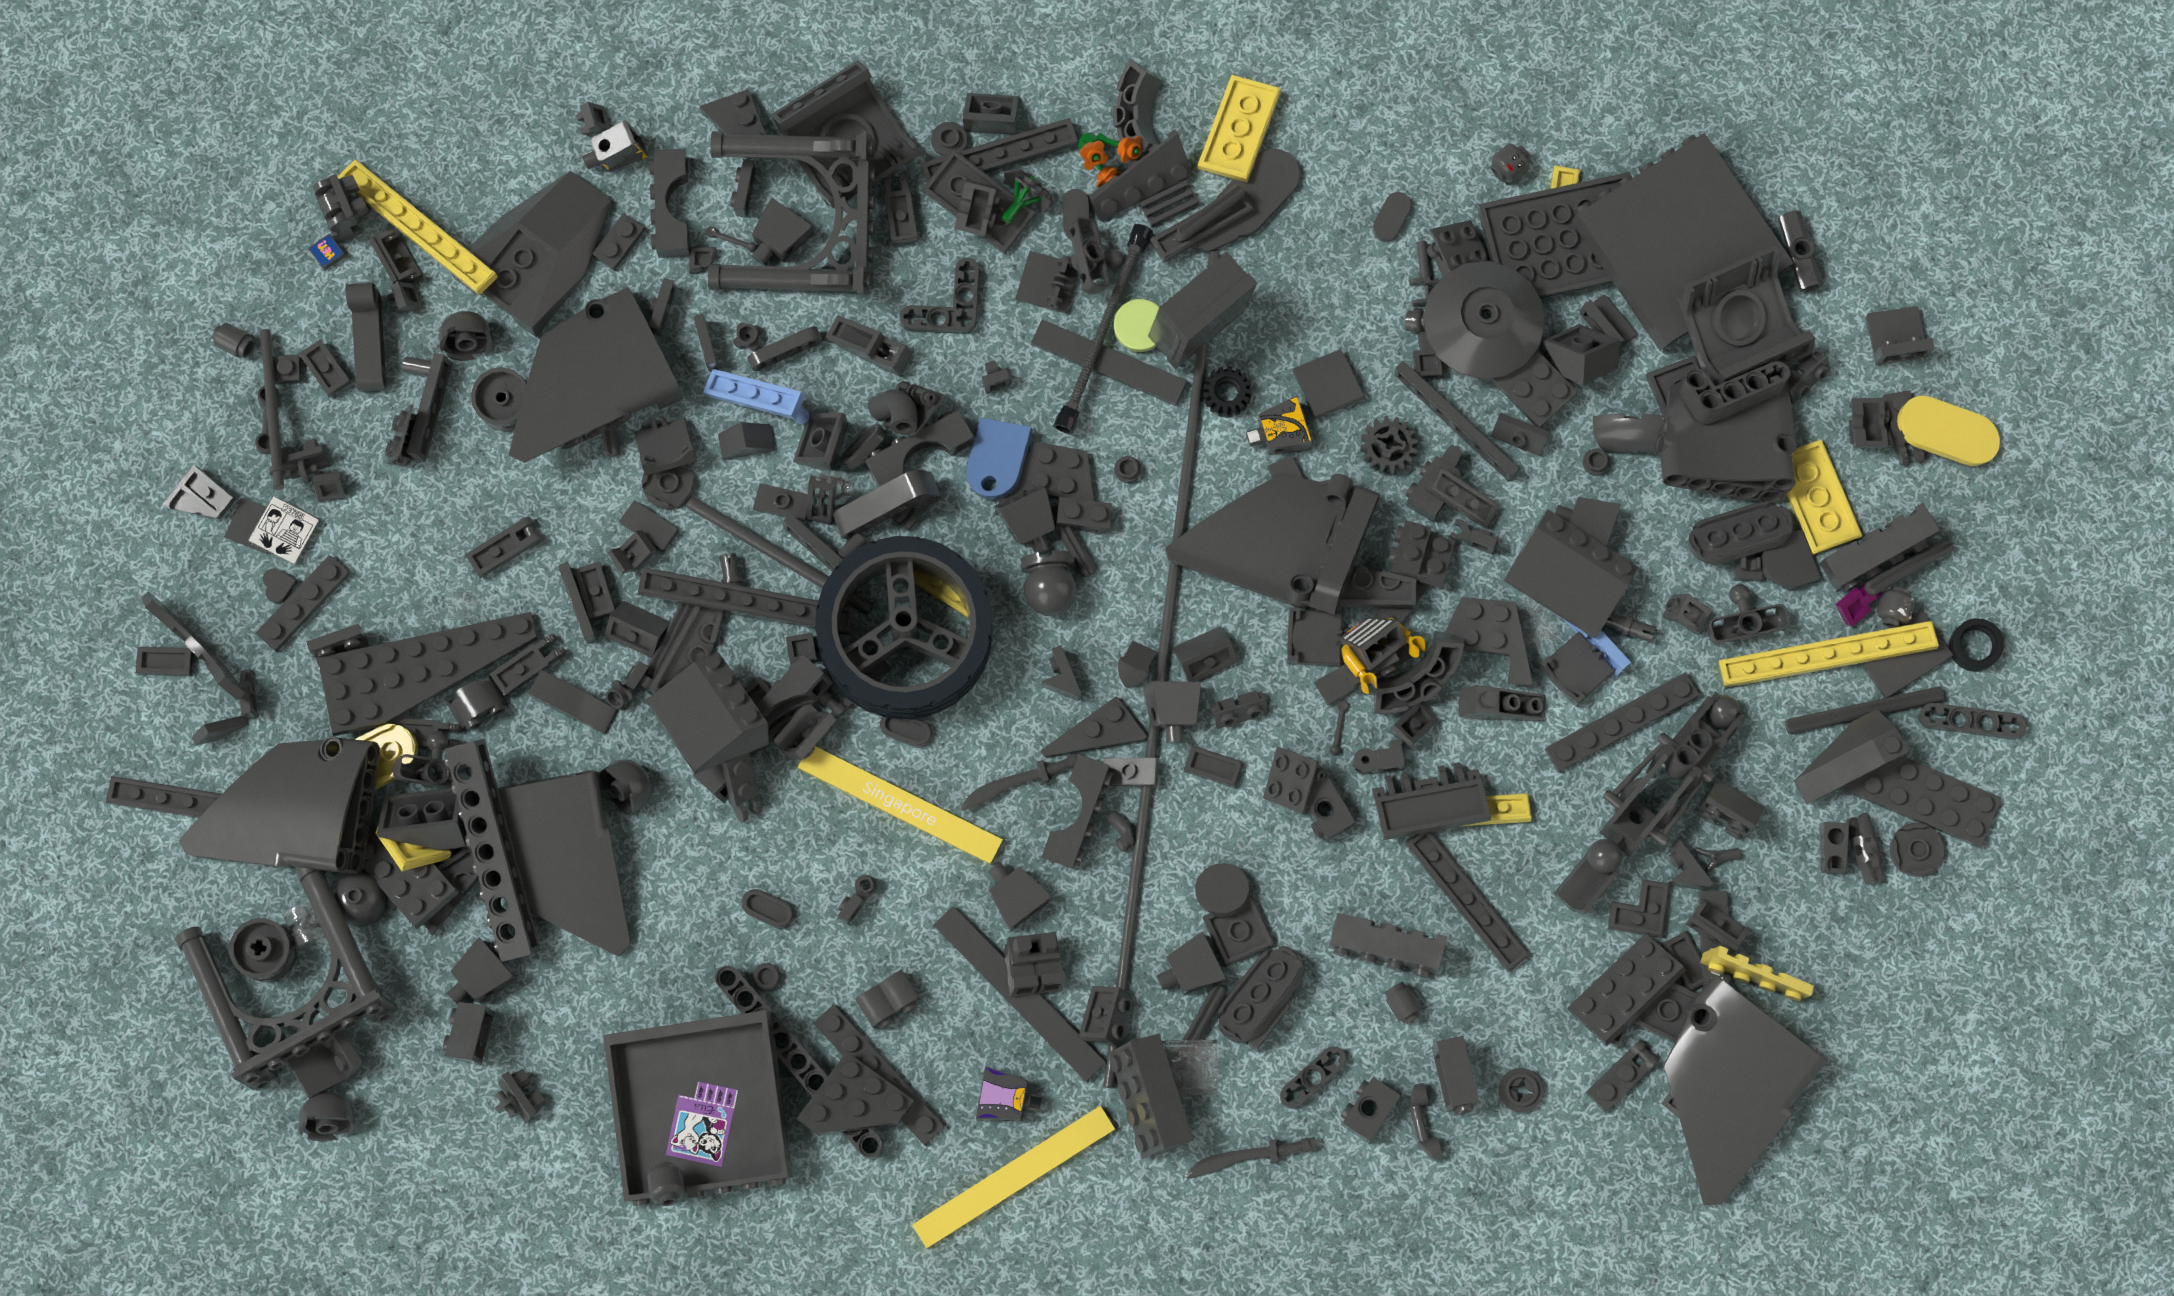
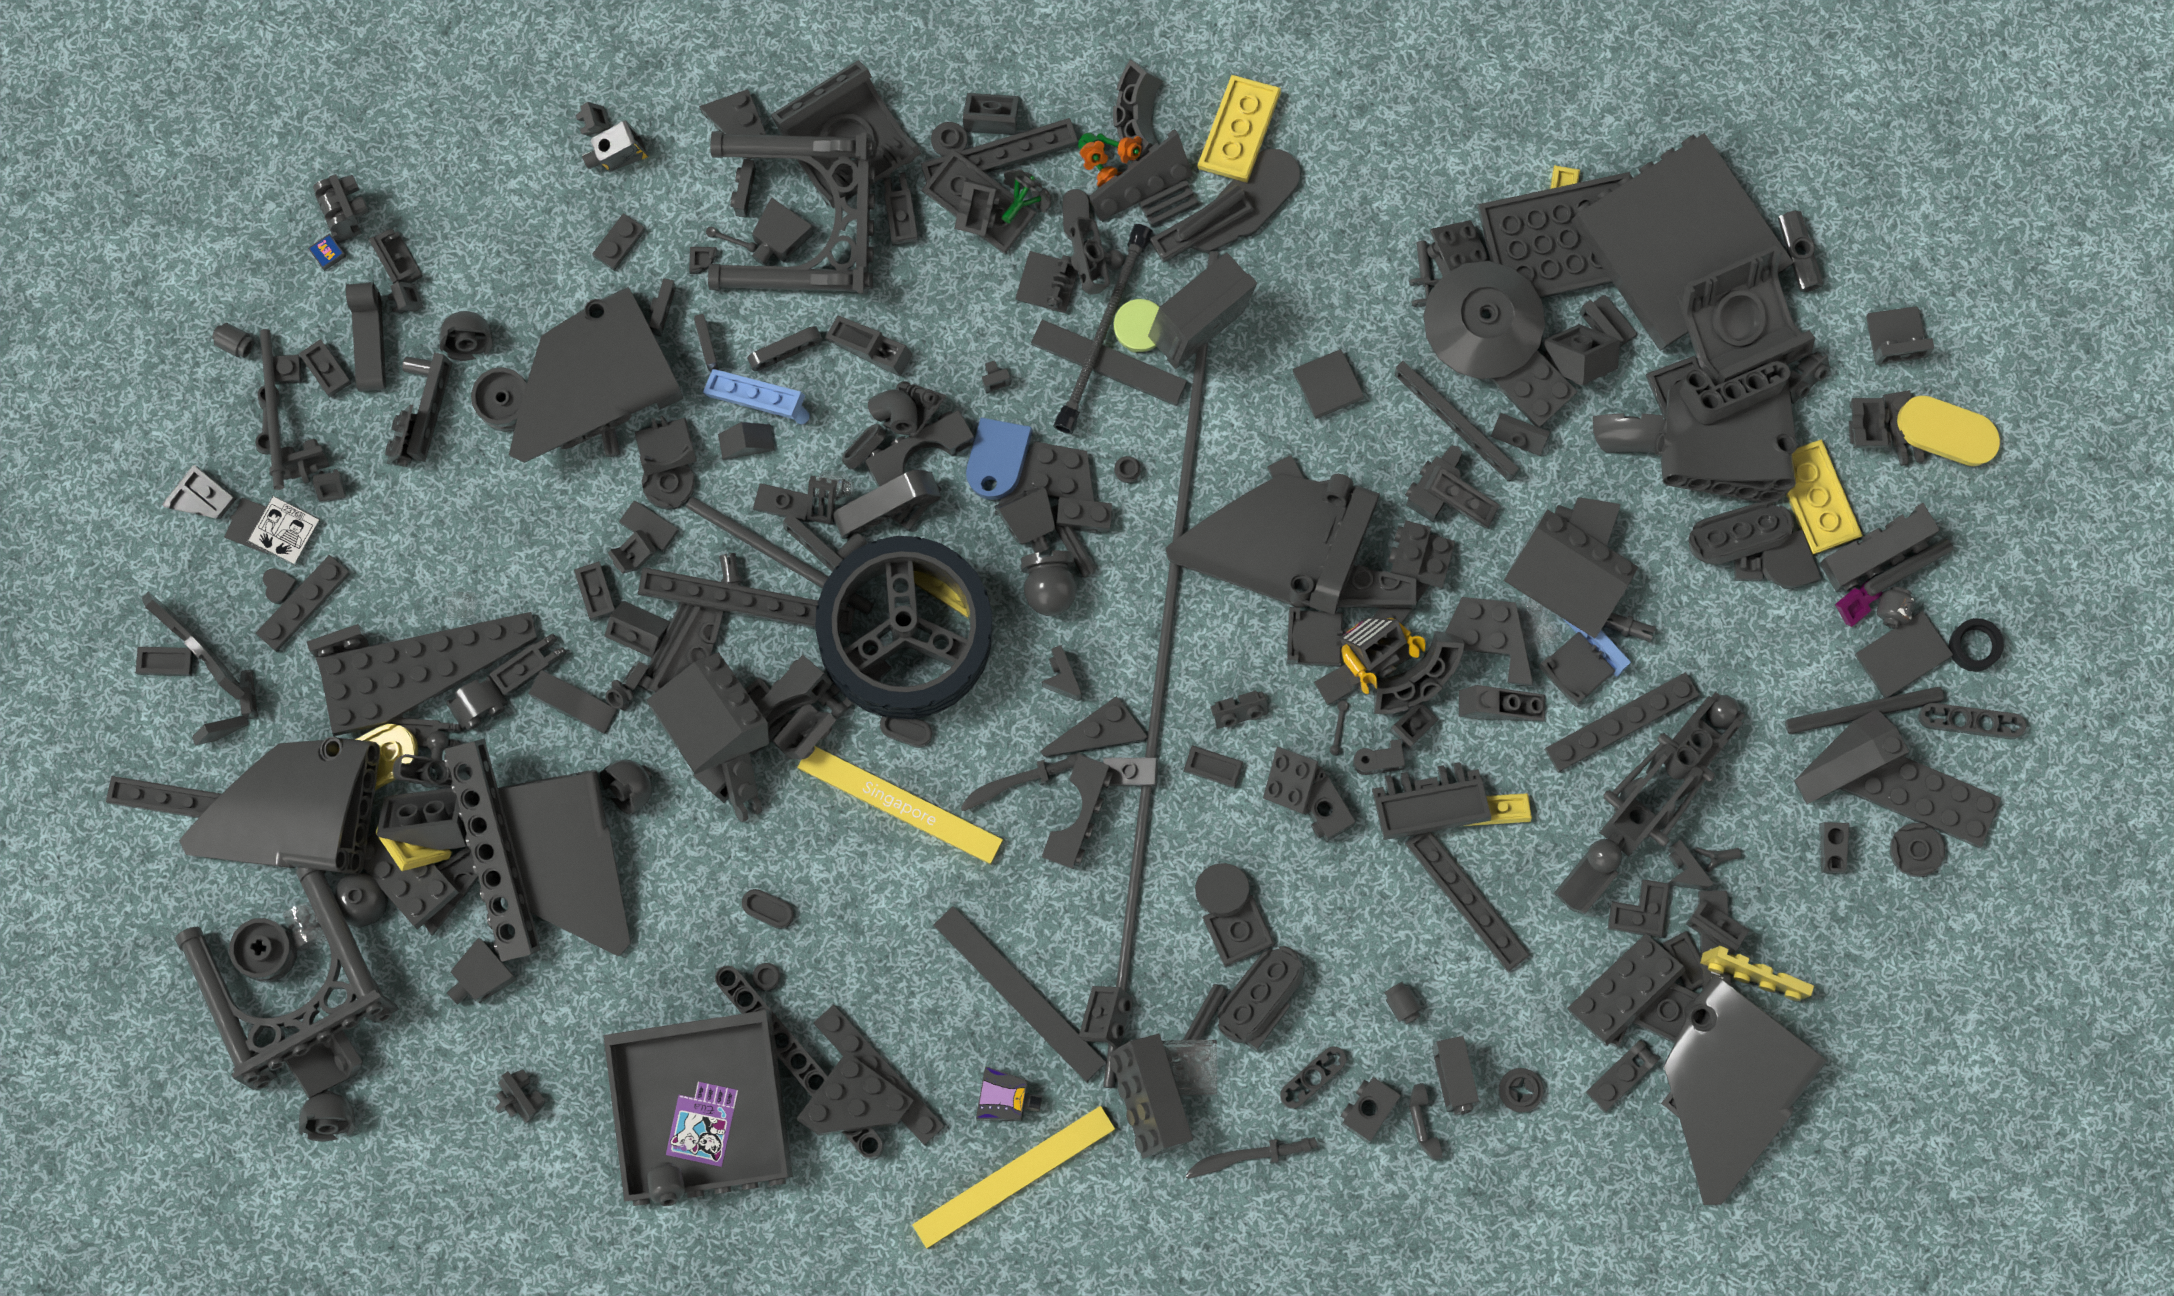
(420, 229): light yellow tile -> none
(468, 1033): dark grey slope -> none
(503, 547): dark grey plate -> none
(542, 250): dark grey wedge -> none
(577, 602): dark grey tile -> none
(669, 173): dark grey arch -> none
(744, 329): dark grey plate -> none
(801, 645): dark grey plate -> none
(821, 440): dark grey slope -> none
(851, 906): dark grey plate -> none
(888, 999): dark grey brick -> none
(951, 314): dark grey beam -> none
(1016, 895): dark grey torso -> none
(1034, 964): dark grey hips -> none
(1124, 829): dark grey arm -> none
(1135, 664): dark grey tile -> none
(1172, 706): dark grey torso -> none
(1192, 967): dark grey torso -> none
(1205, 654): dark grey panel -> none
(1227, 376): black tyre -> none
(1282, 429): torso -> none
(1387, 945): dark grey wedge -> none
(1391, 217): dark grey tile -> none
(1399, 447): dark grey gear -> none
(1415, 321): dark grey plate -> none
(1425, 360): dark grey plate -> none
(1479, 539): dark grey plate -> none
(1510, 163): dark grey head -> none
(1595, 461): dark grey plate -> none
(1687, 612): dark grey bracket -> none
(1730, 809): dark grey slope -> none
(1732, 624): dark grey piece -> none
(1828, 654): light yellow tile -> none
(1865, 848): dark grey hinge -> none

